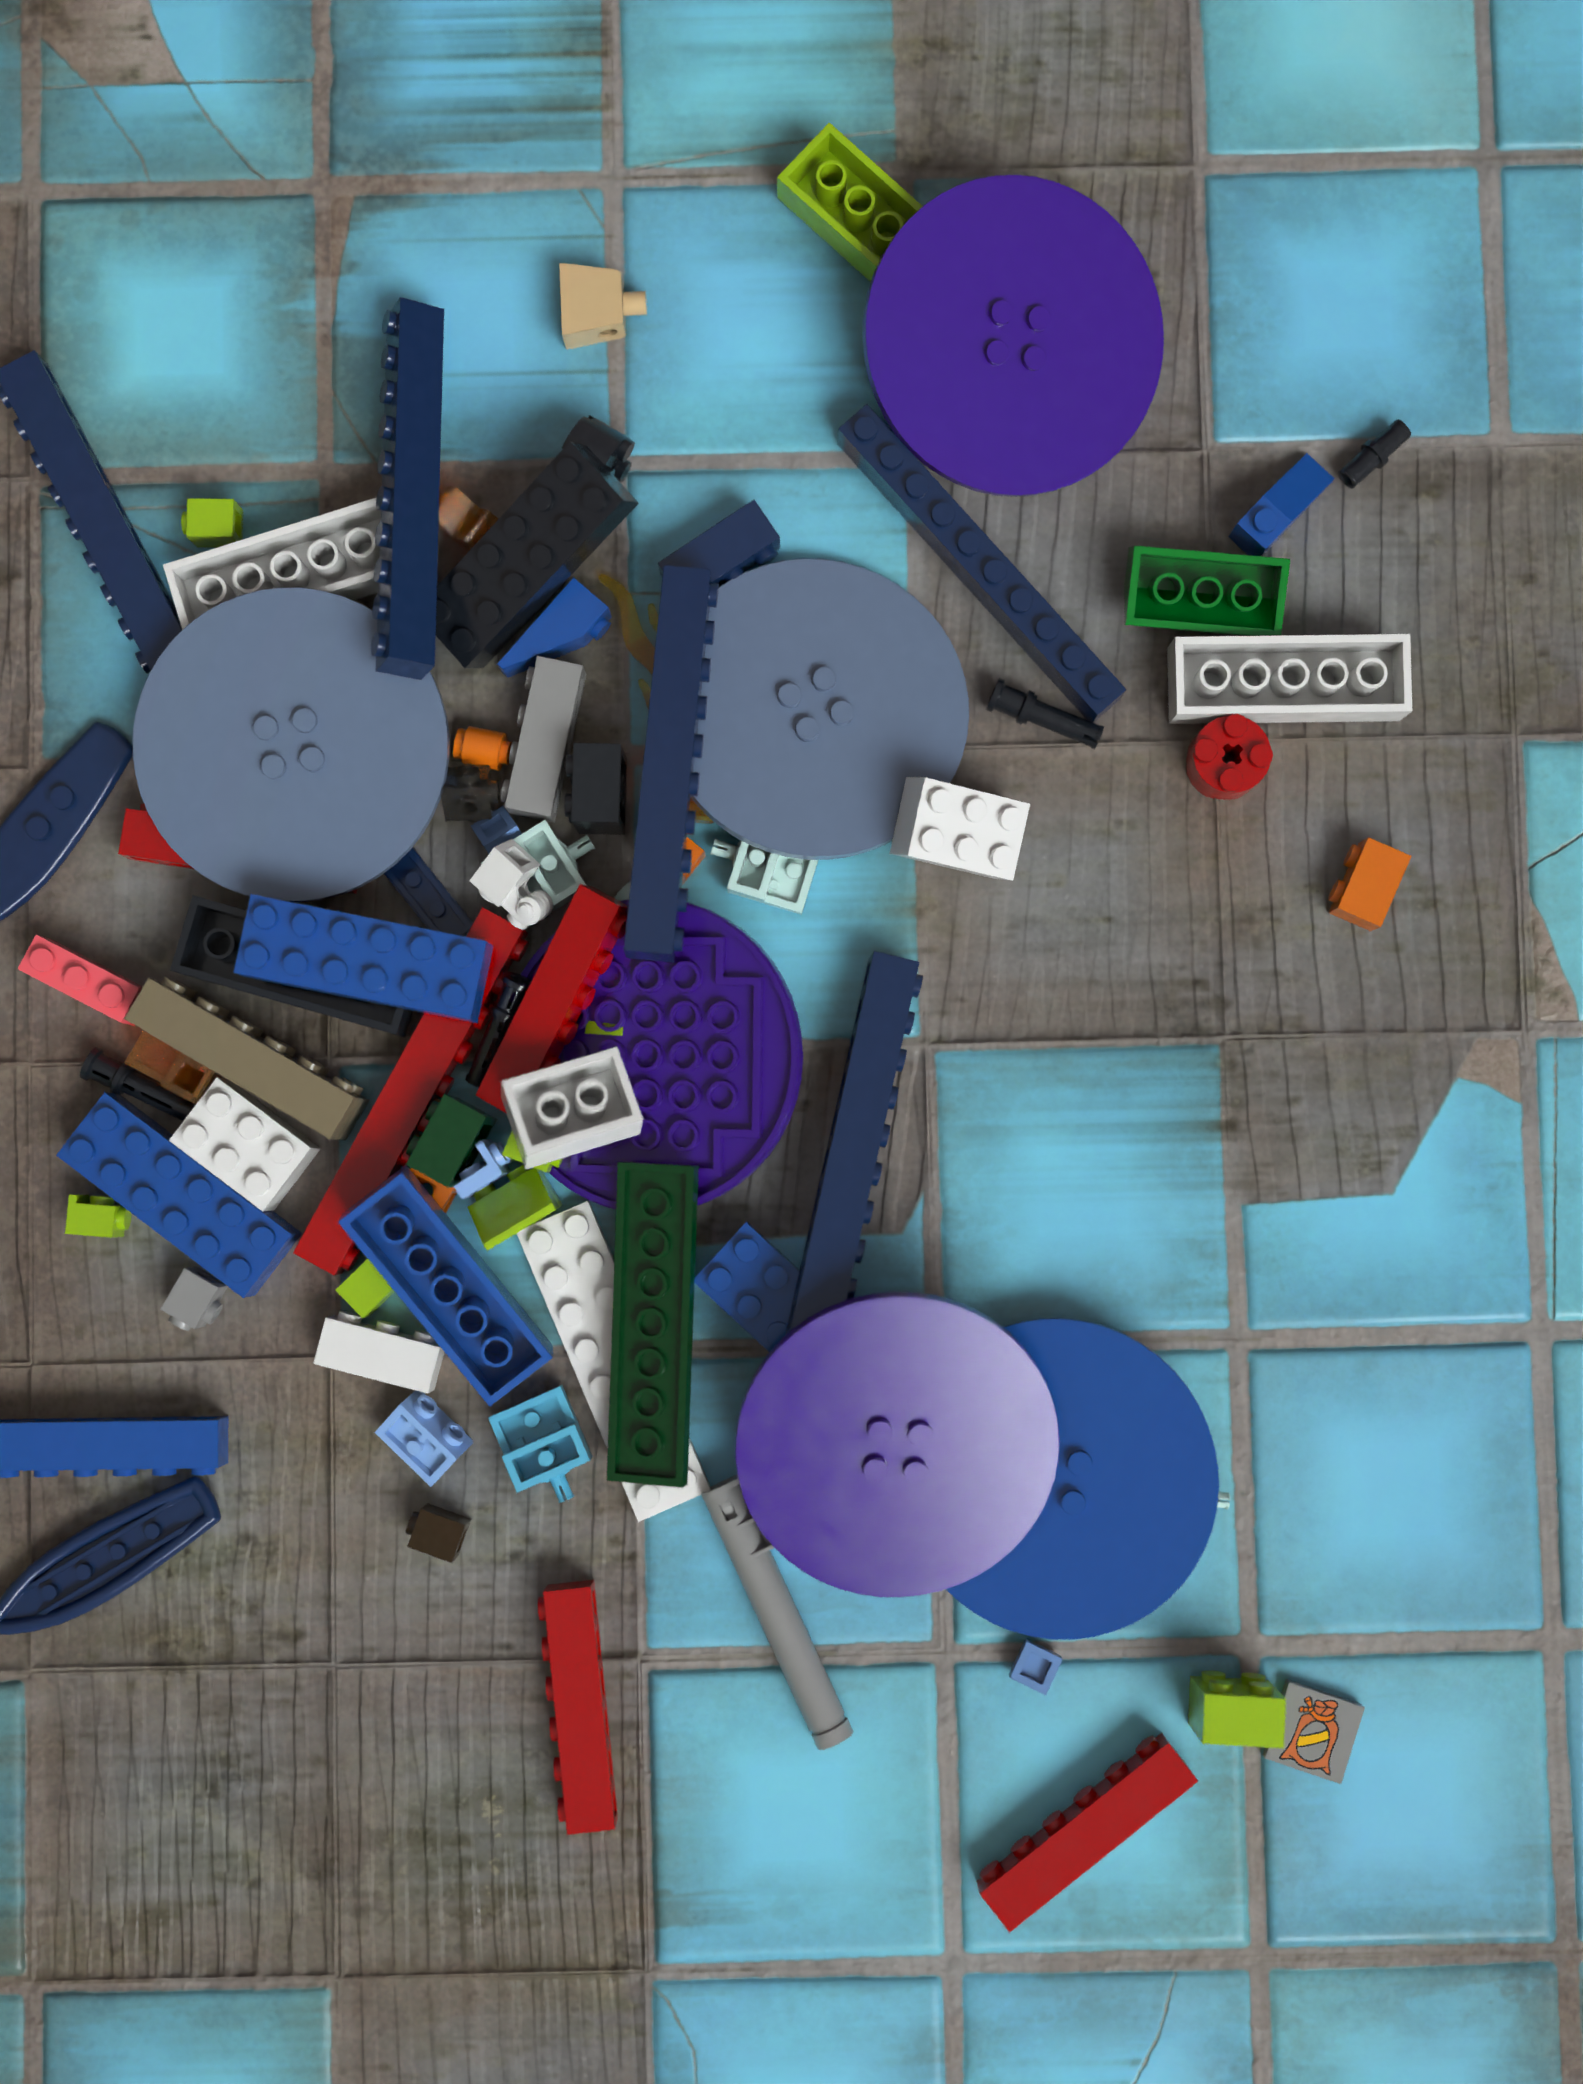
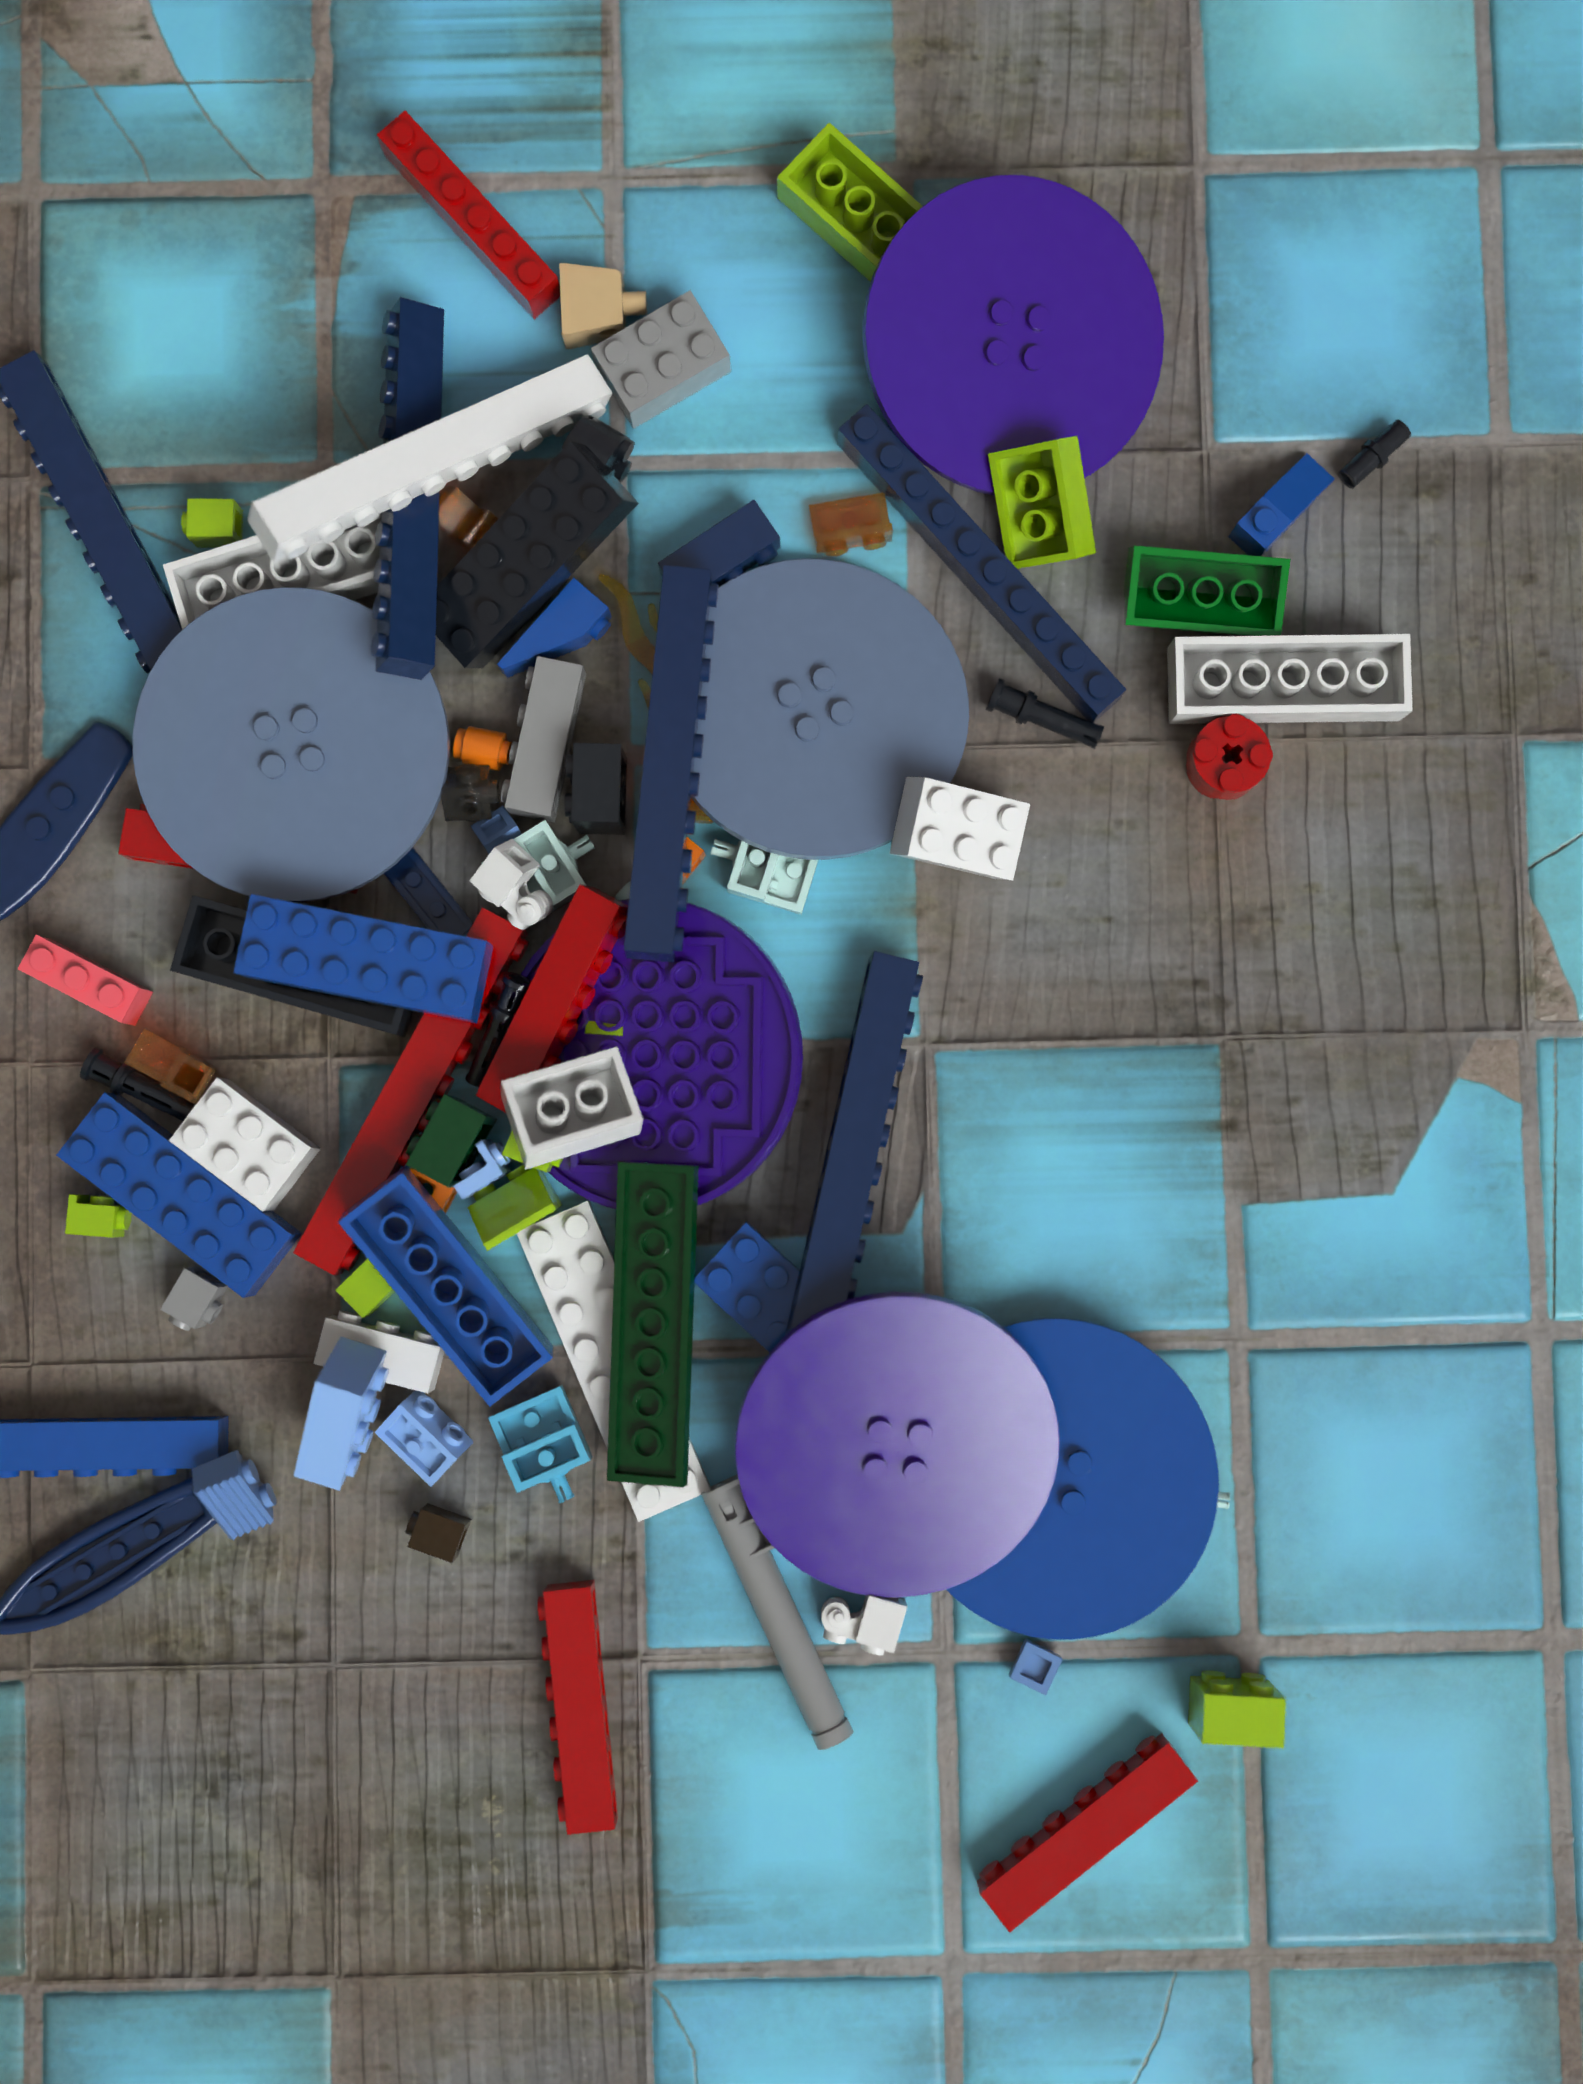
(234, 1494): none -> medium blue brick
(247, 1059): dark tan brick -> none
(341, 1413): none -> light blue brick
(427, 459): none -> white brick
(469, 214): none -> red brick
(661, 359): none -> light grey brick
(851, 524): none -> clear orange bracket
(874, 1626): none -> white brick
(1042, 502): none -> lime slope
(1317, 1731): light grey tile -> none
(1368, 883): orange brick -> none

